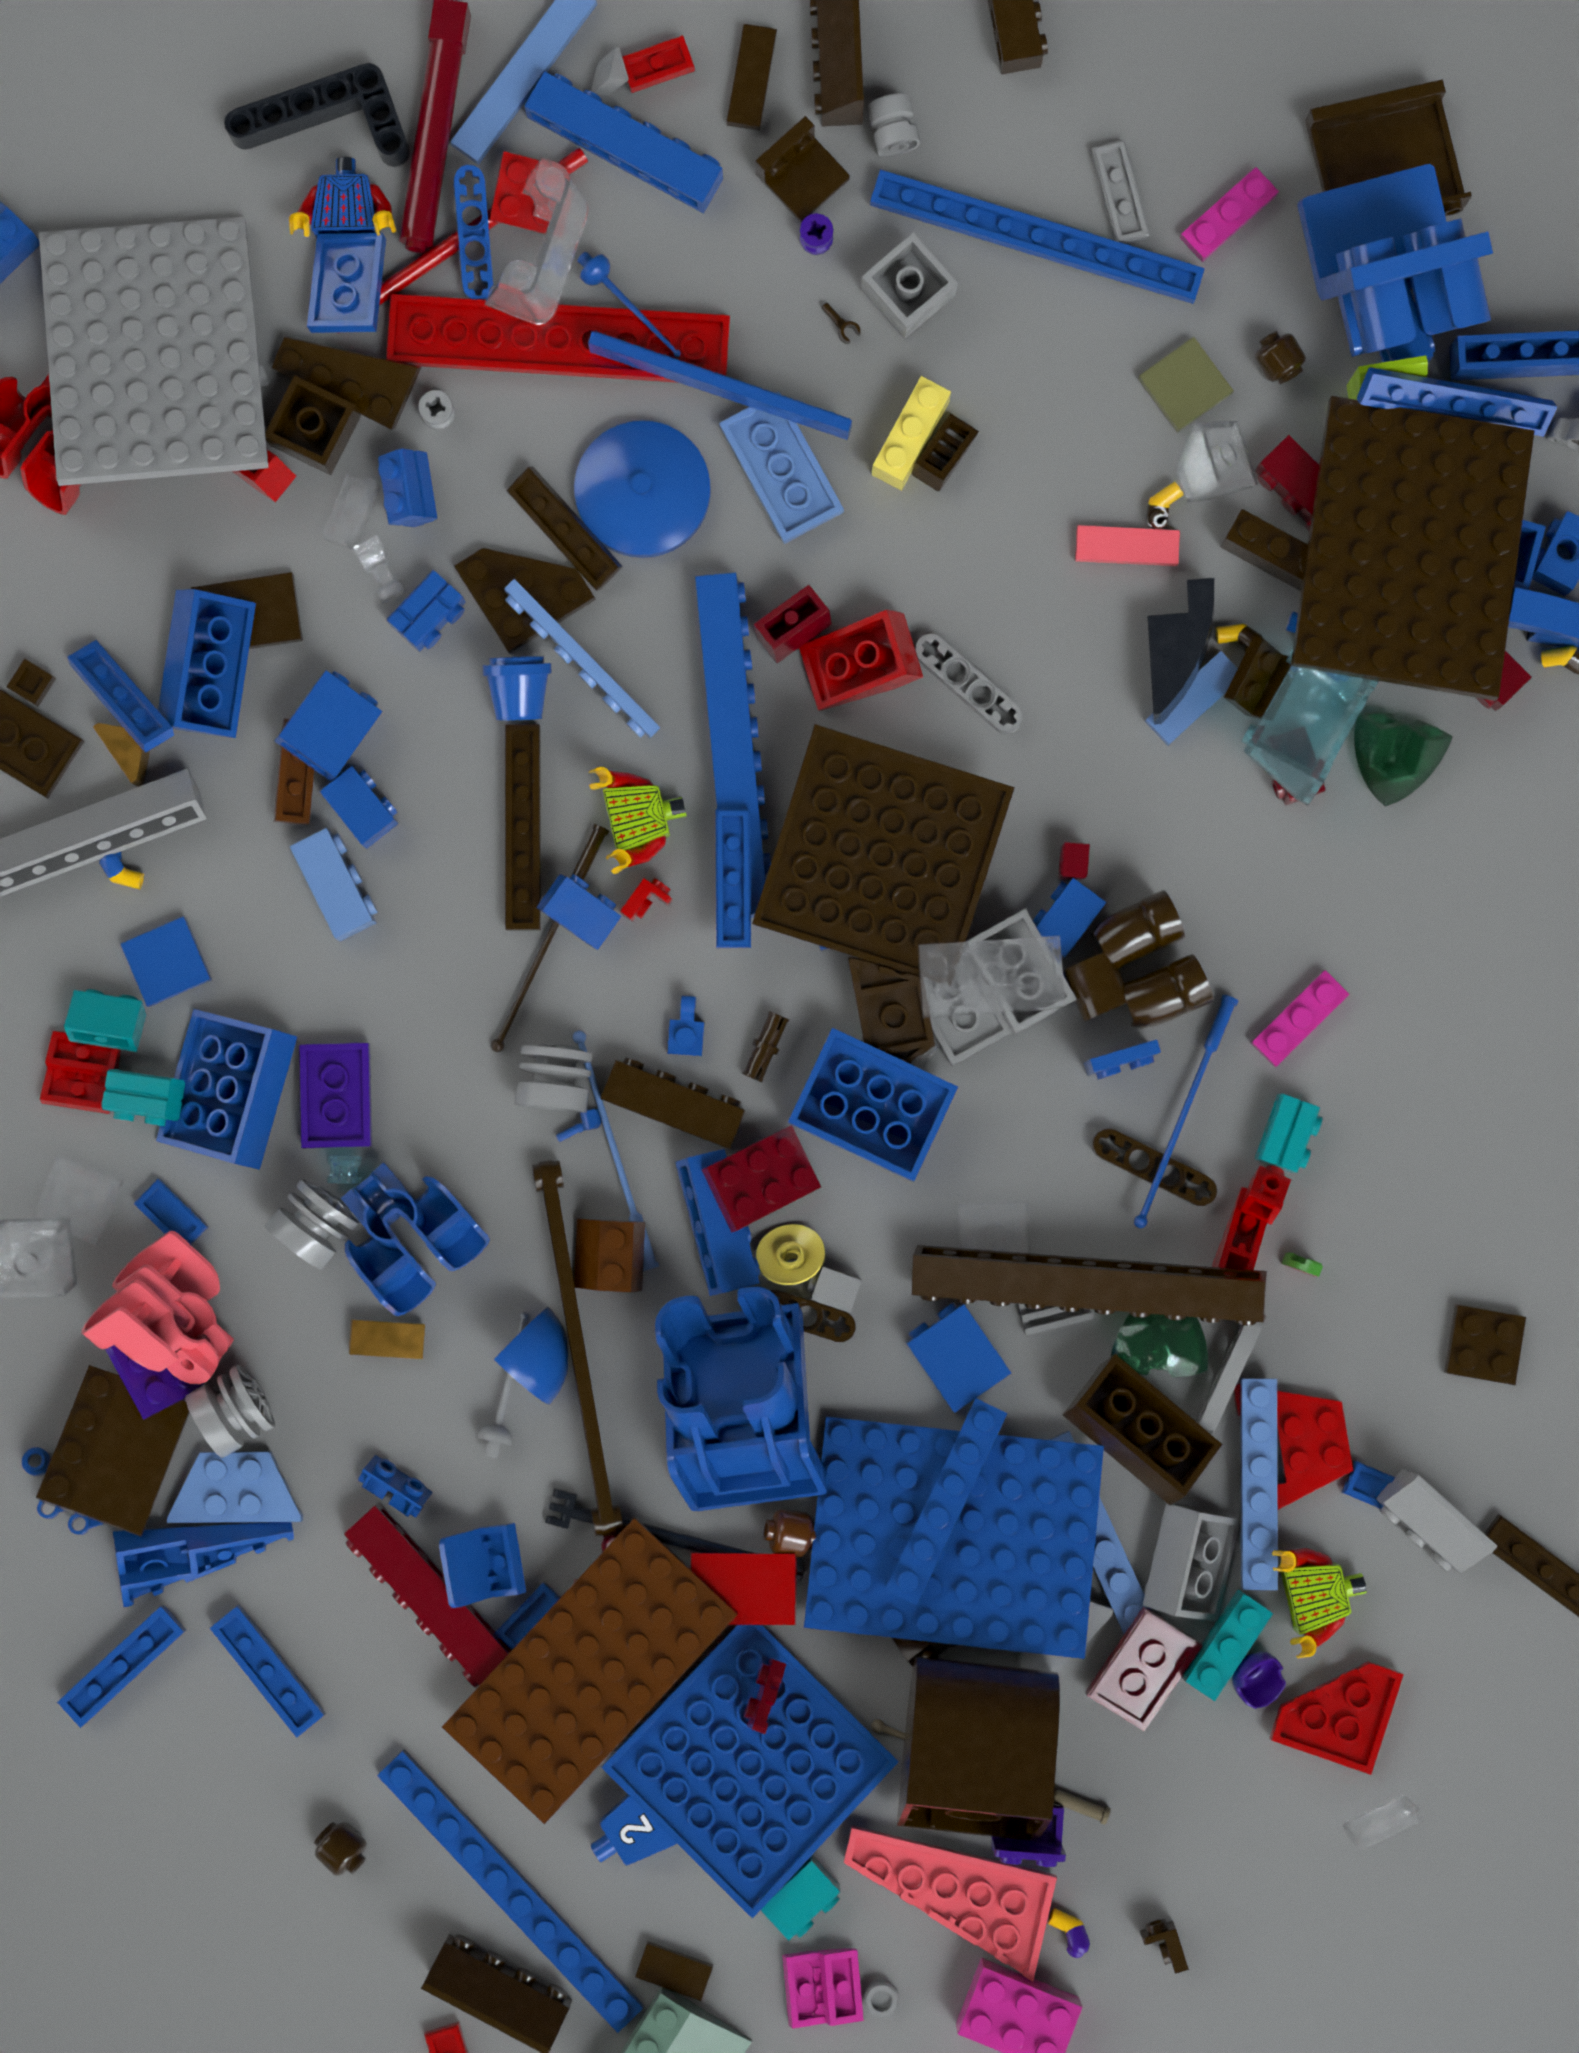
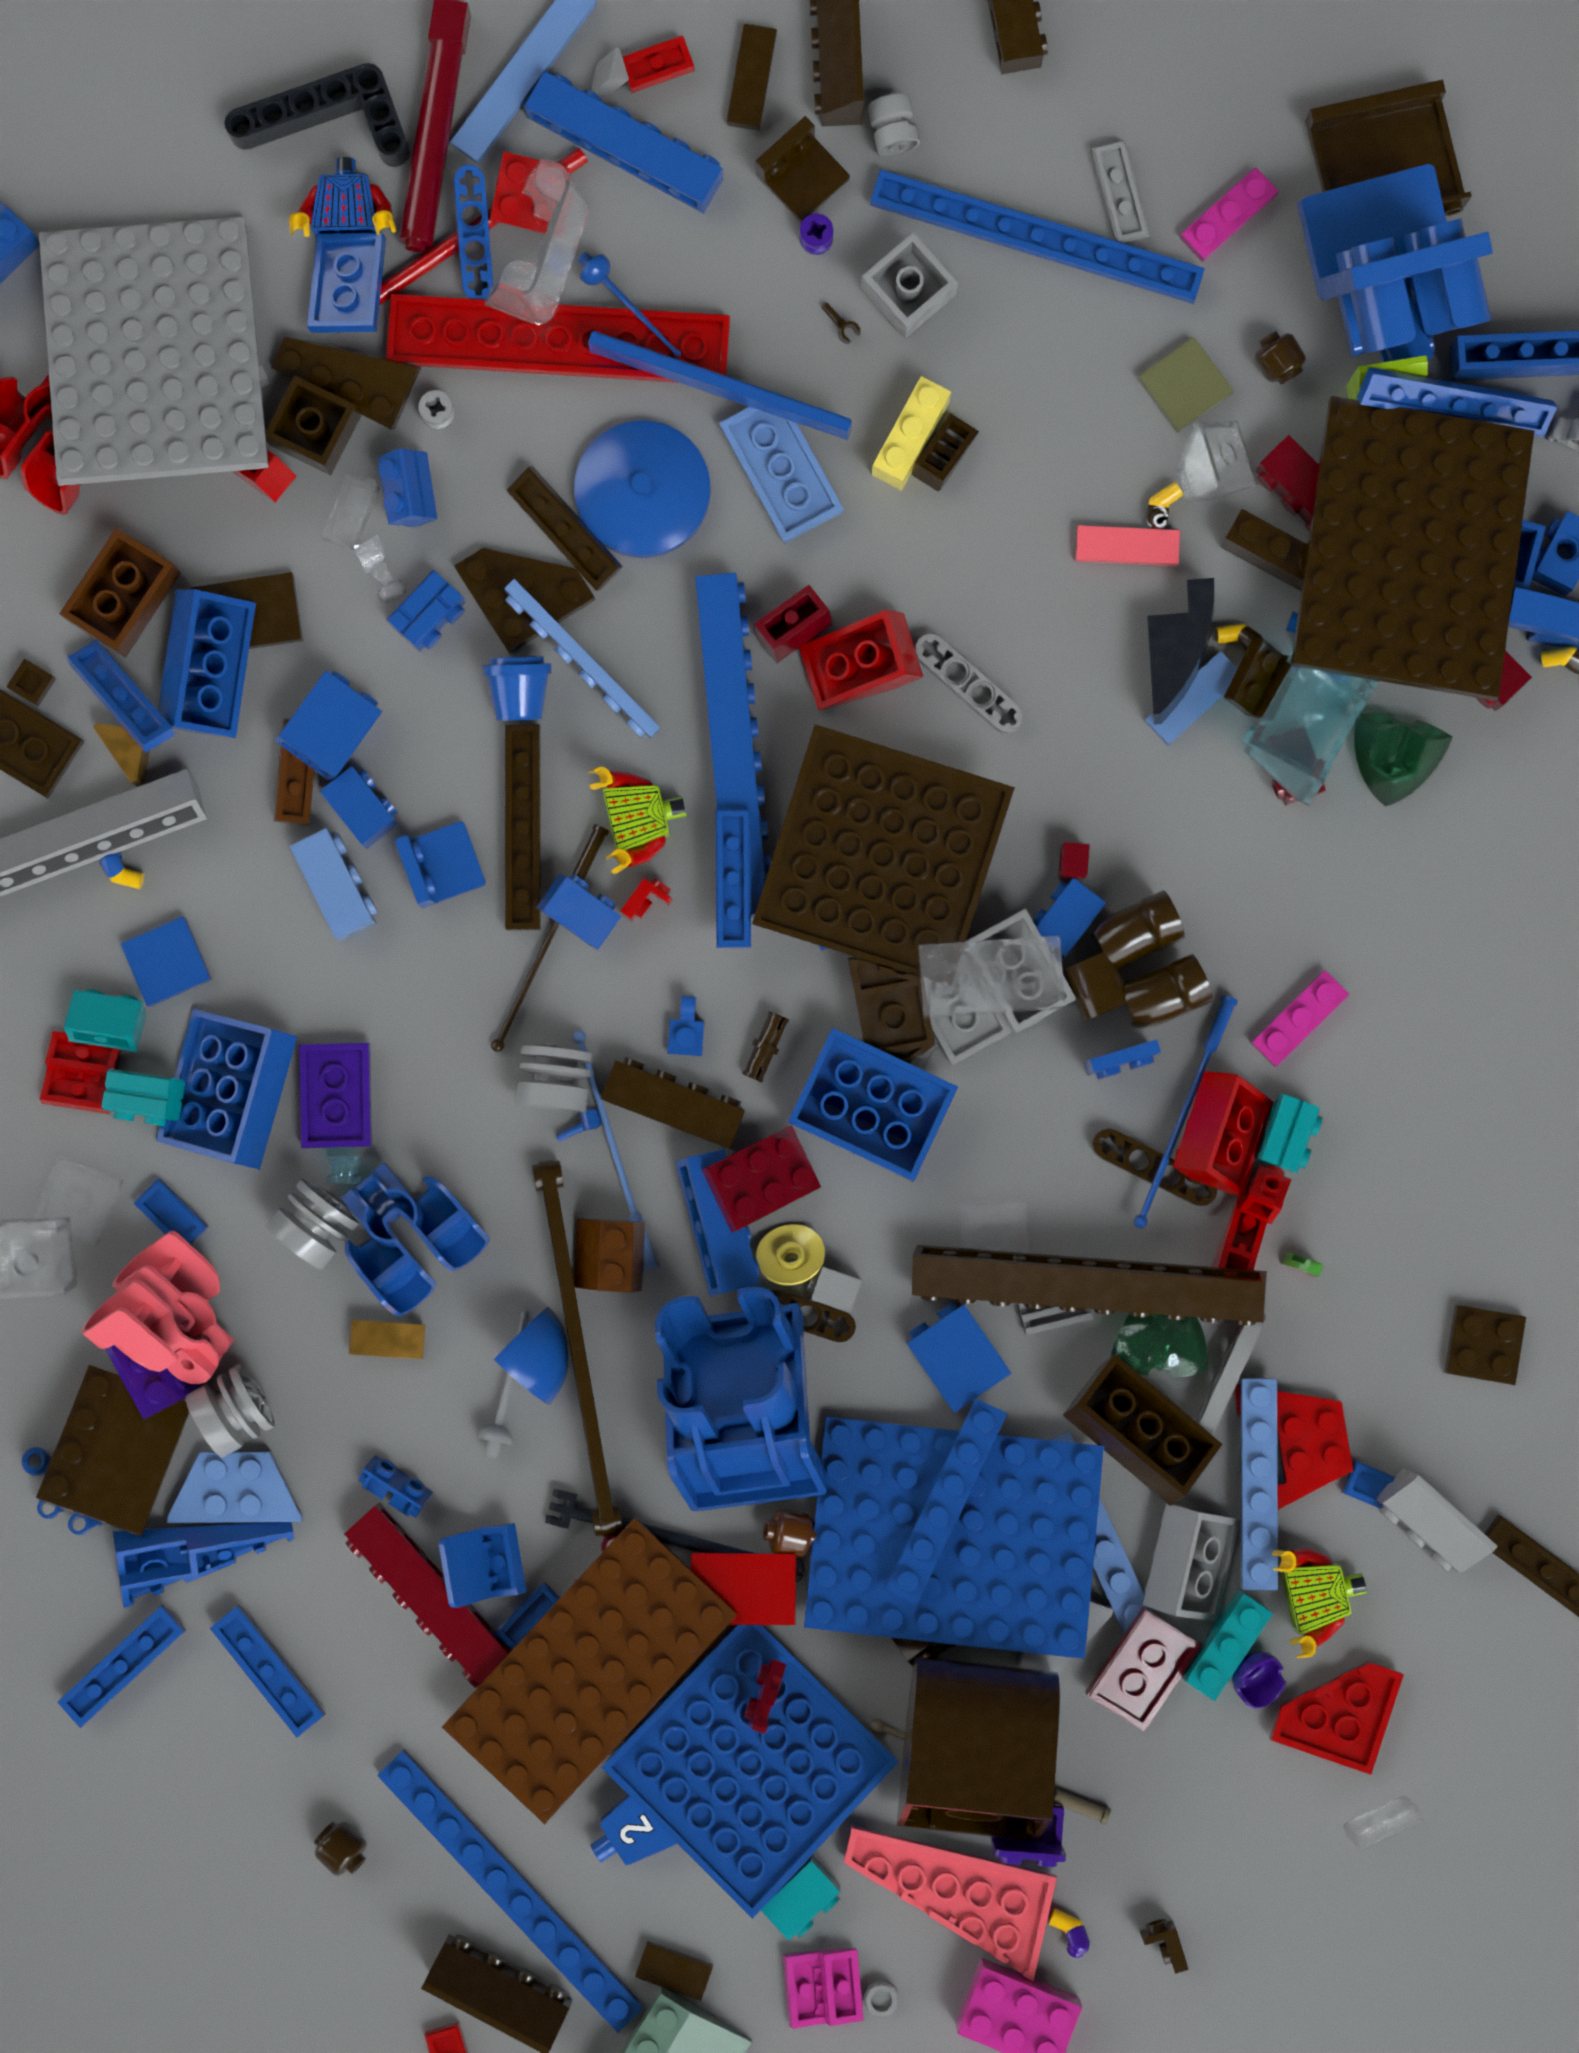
(120, 592): none -> reddish brown brick
(440, 864): none -> blue bracket
(1223, 1132): none -> red slope

